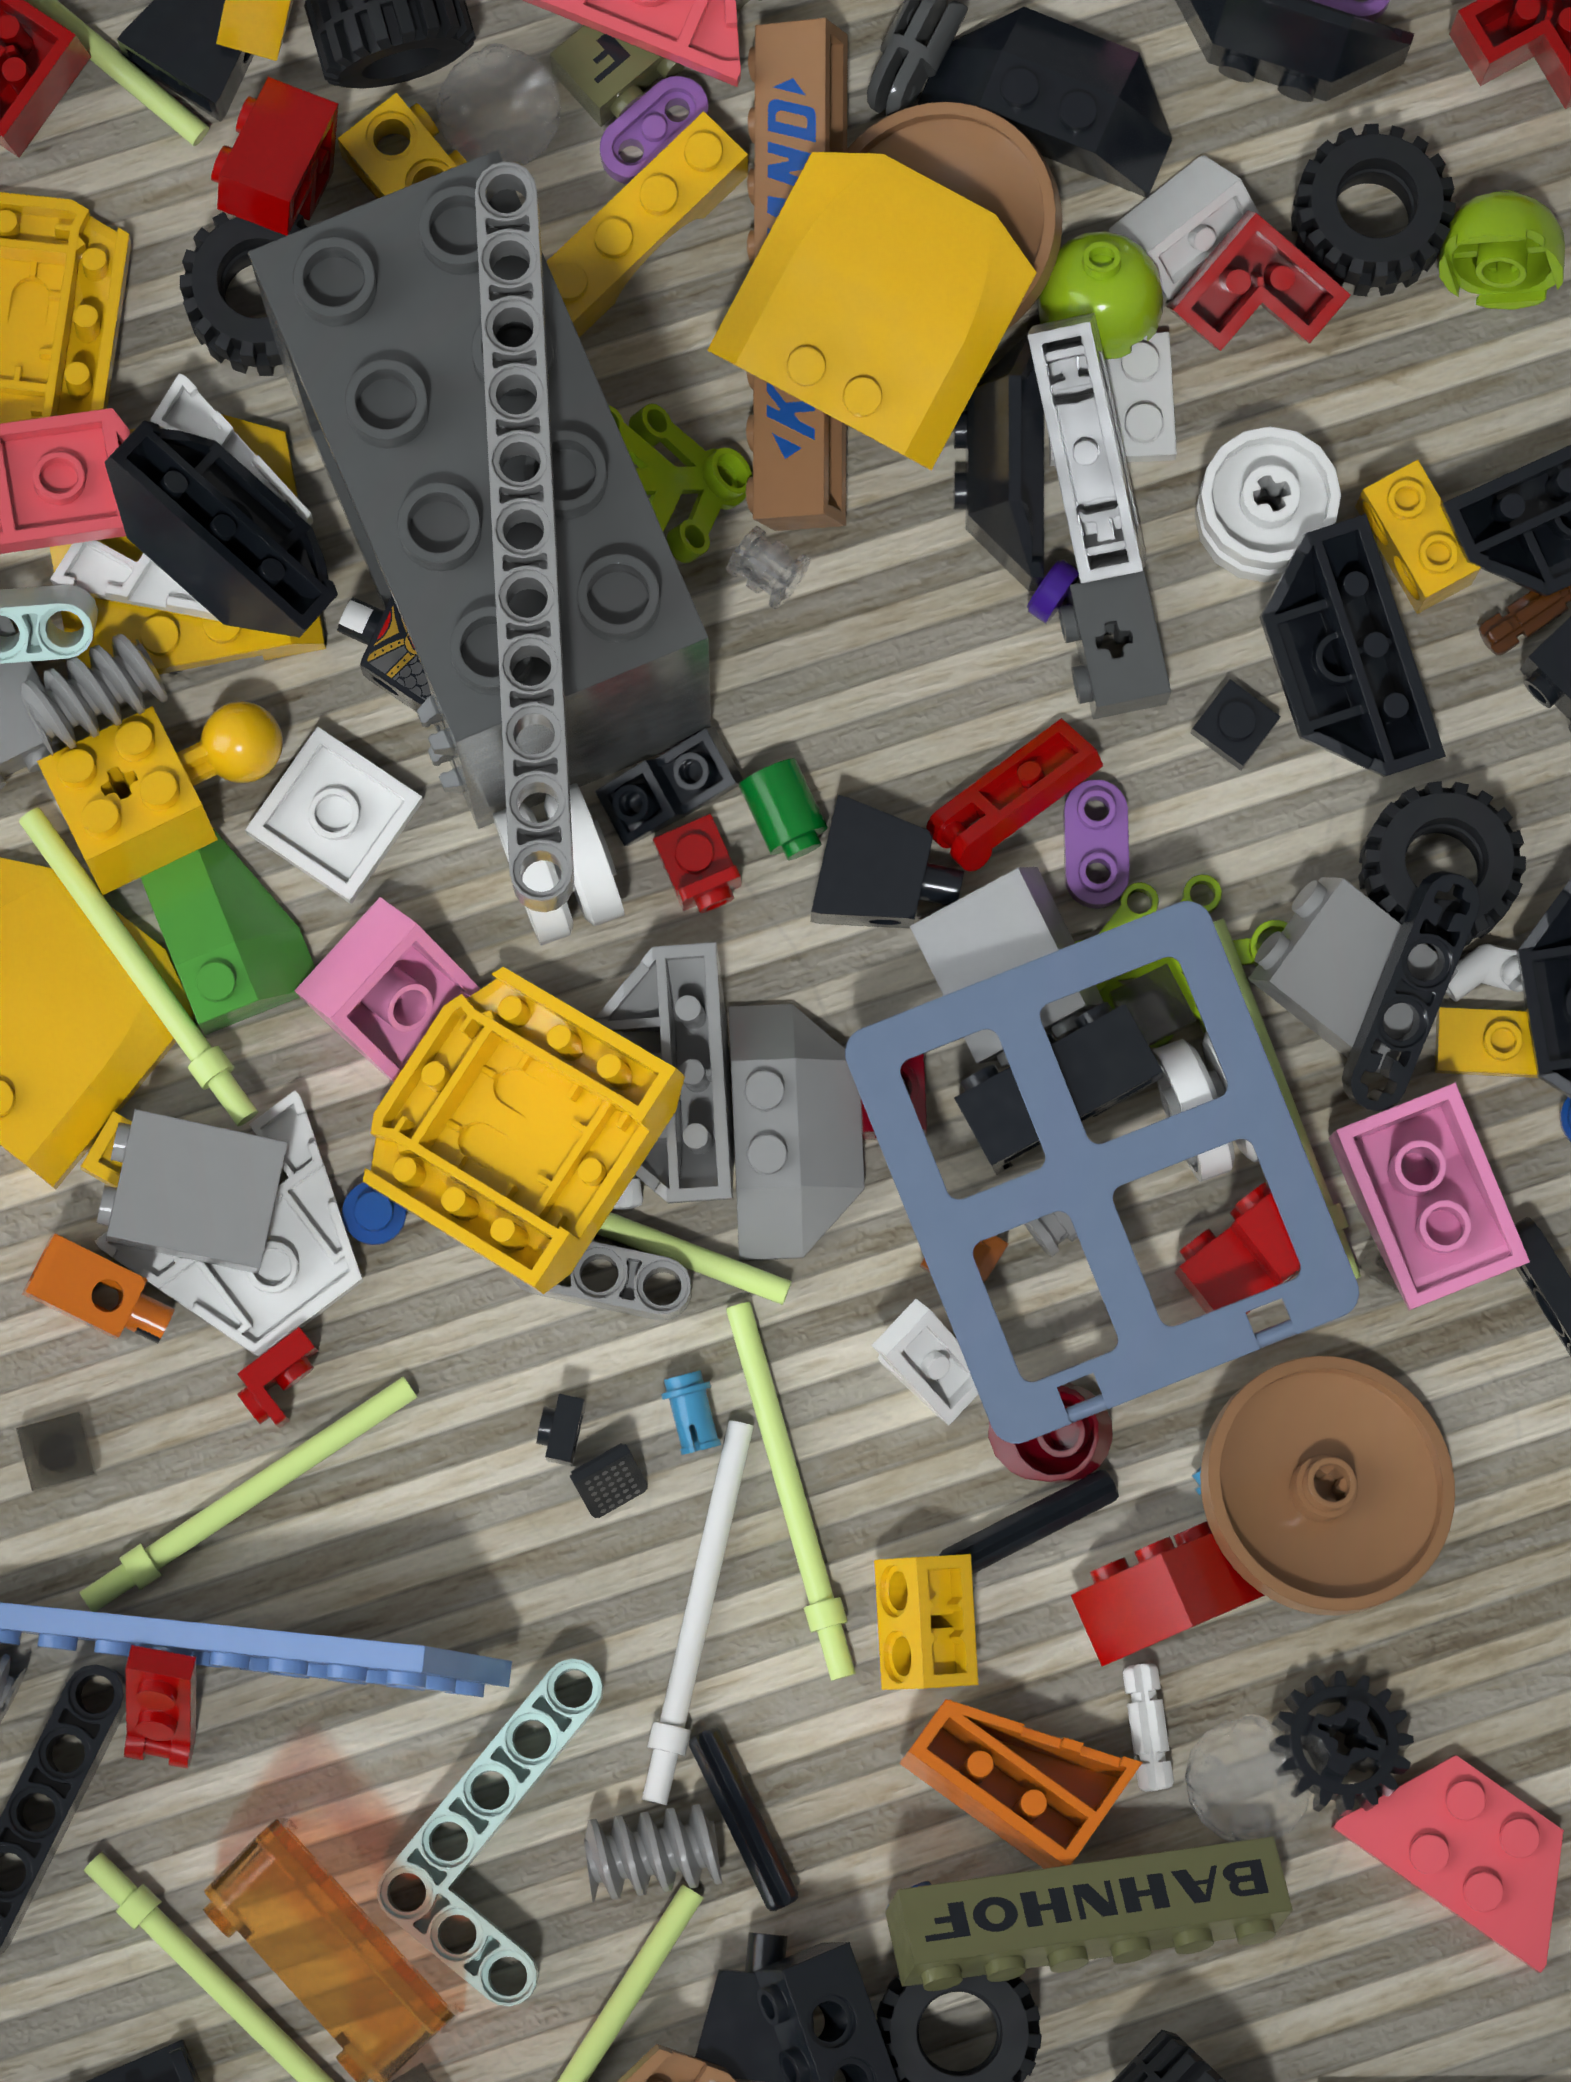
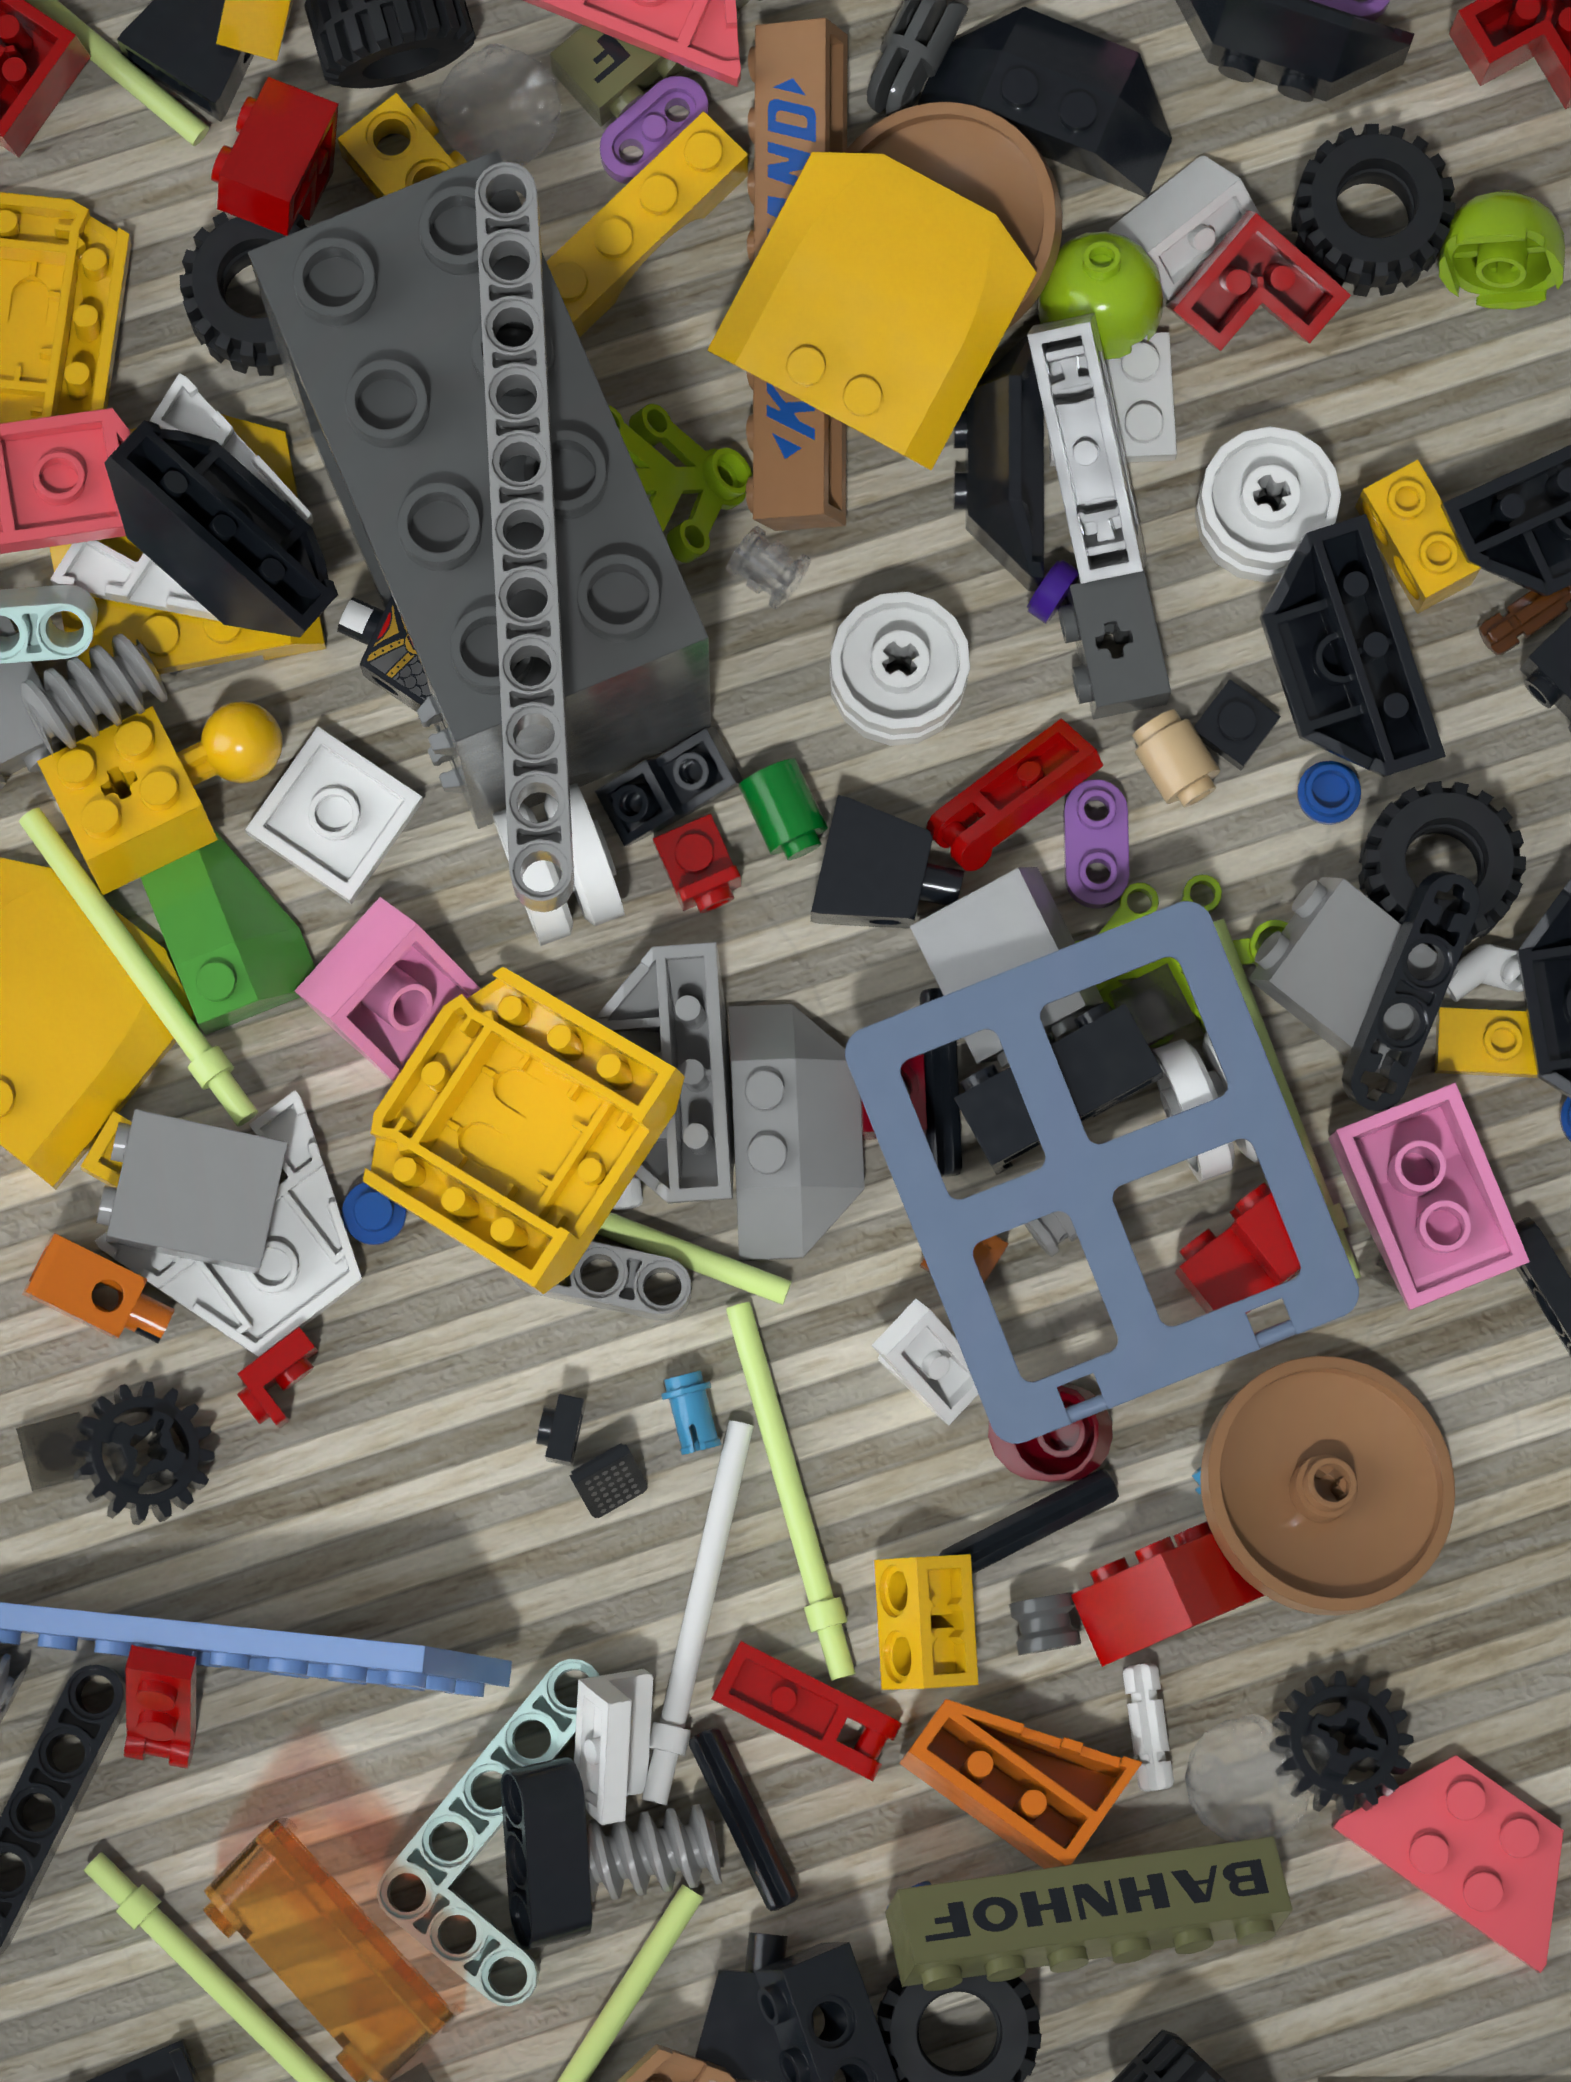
(142, 1565): yellowish green bar -> none
(166, 1461): none -> black gear
(546, 1853): none -> black beam
(613, 1740): none -> white panel
(803, 1709): none -> red plate
(907, 632): none -> white wheel
(941, 1108): none -> black axle
(1045, 1624): none -> dark grey wheel
(1176, 759): none -> tan brick
(1329, 792): none -> blue plate

